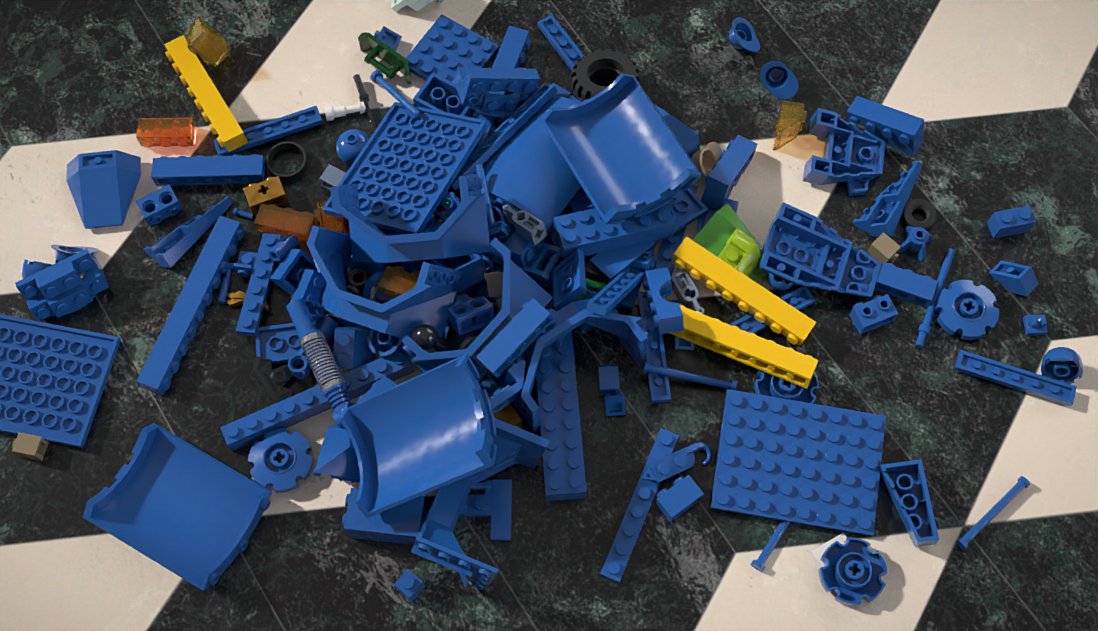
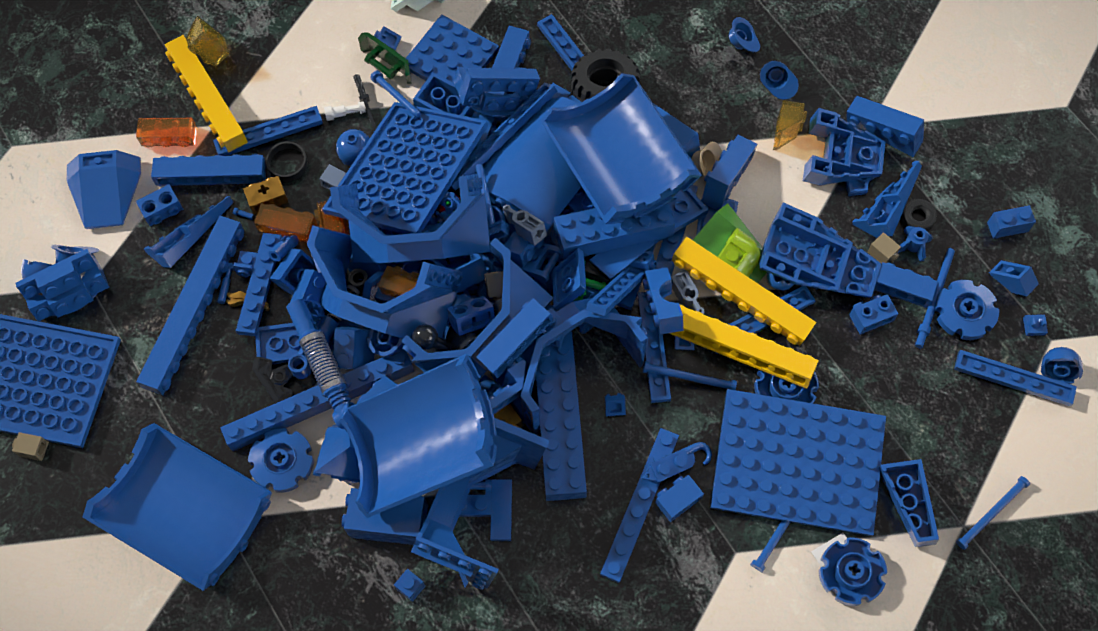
(608, 380): blue brick -> none

